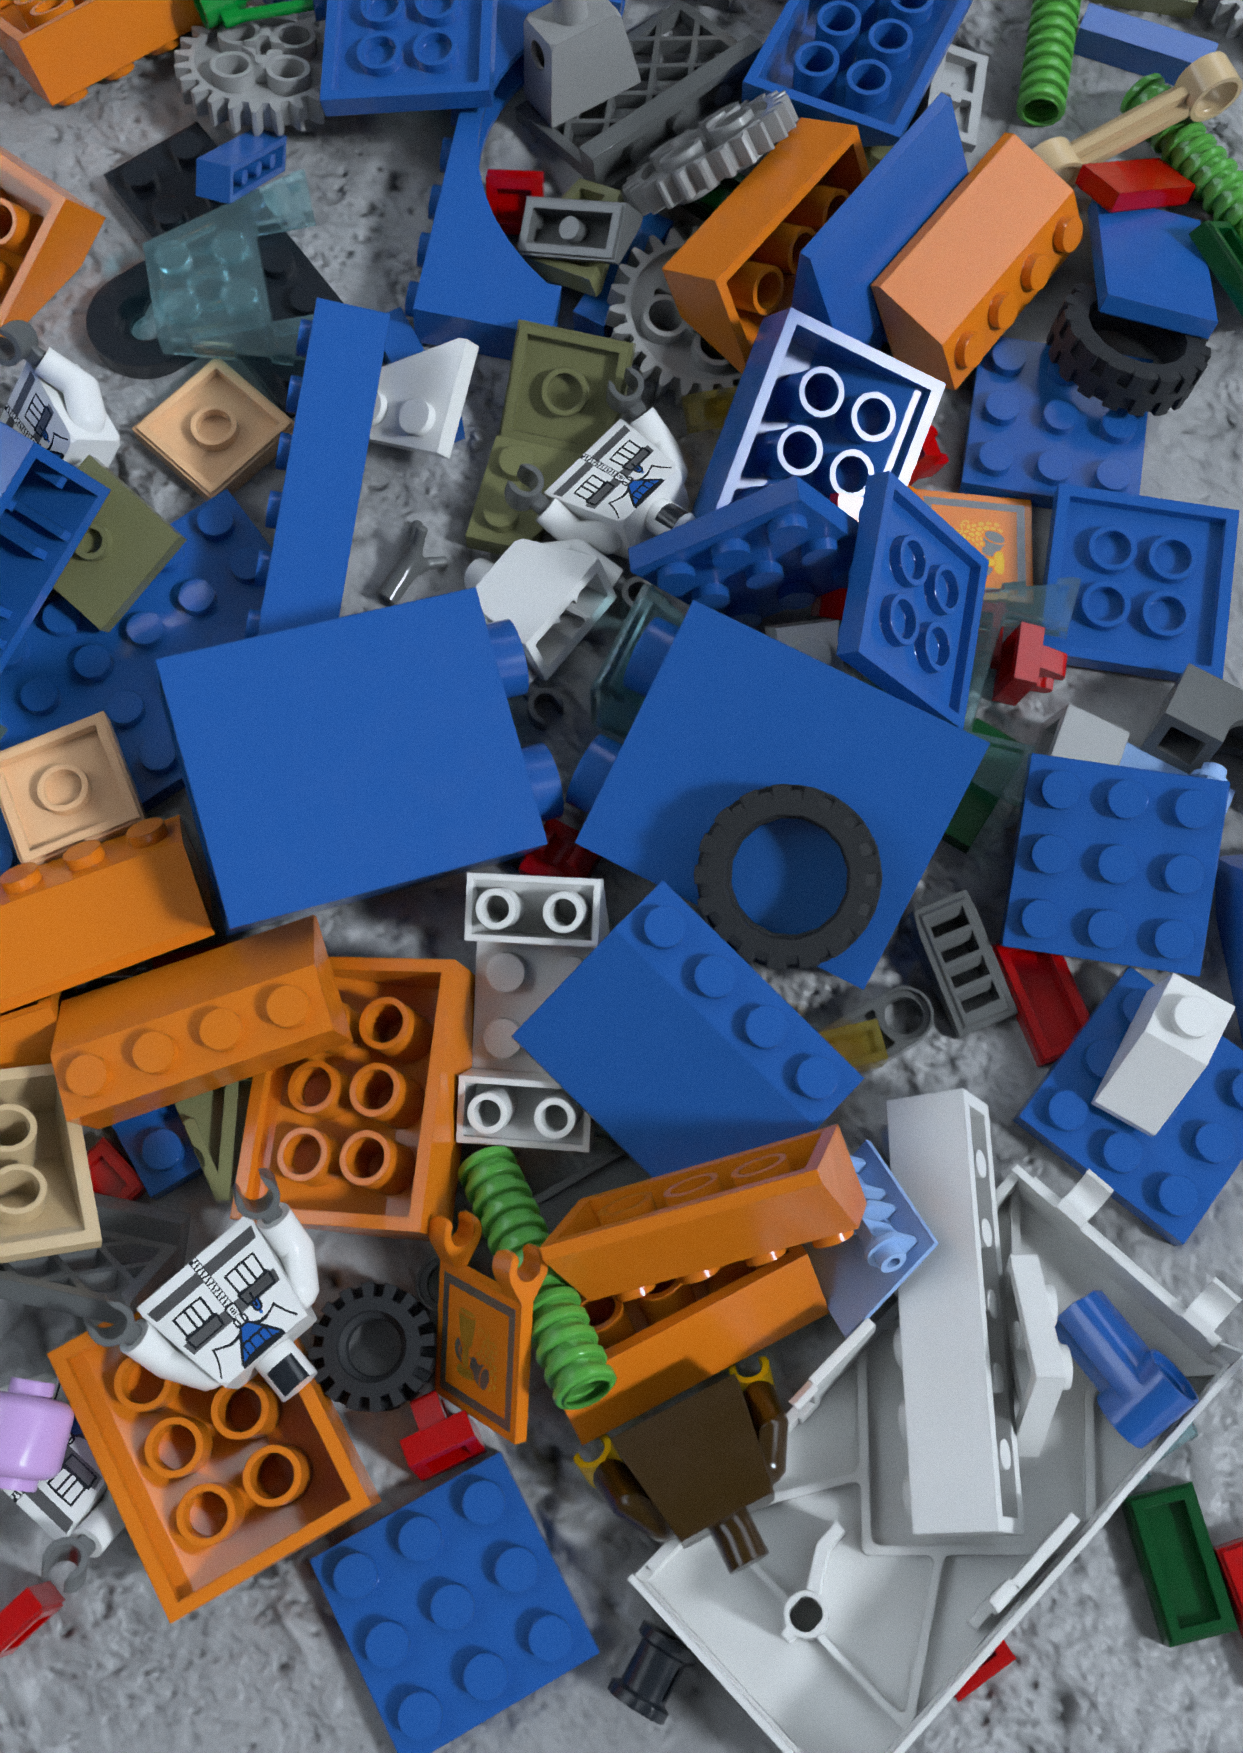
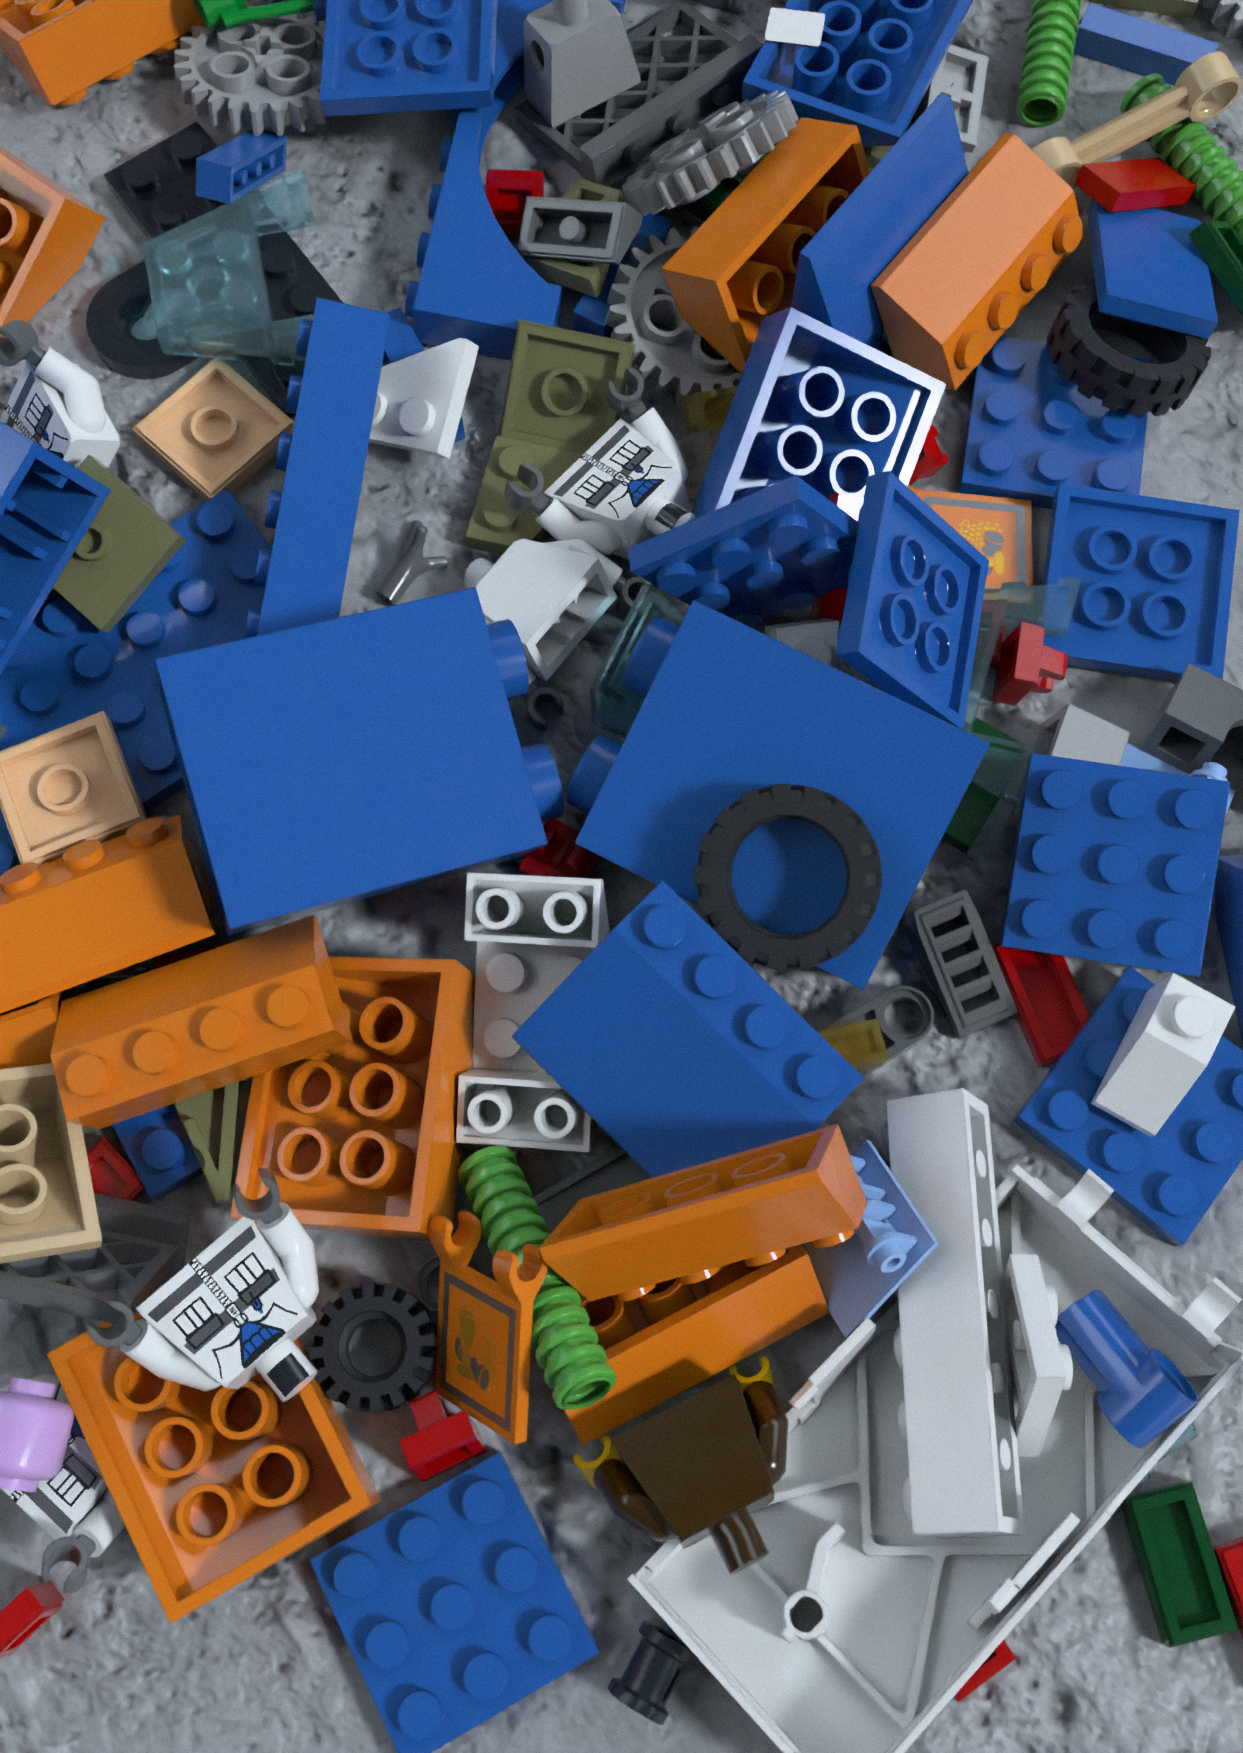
(795, 26): none -> white sticker

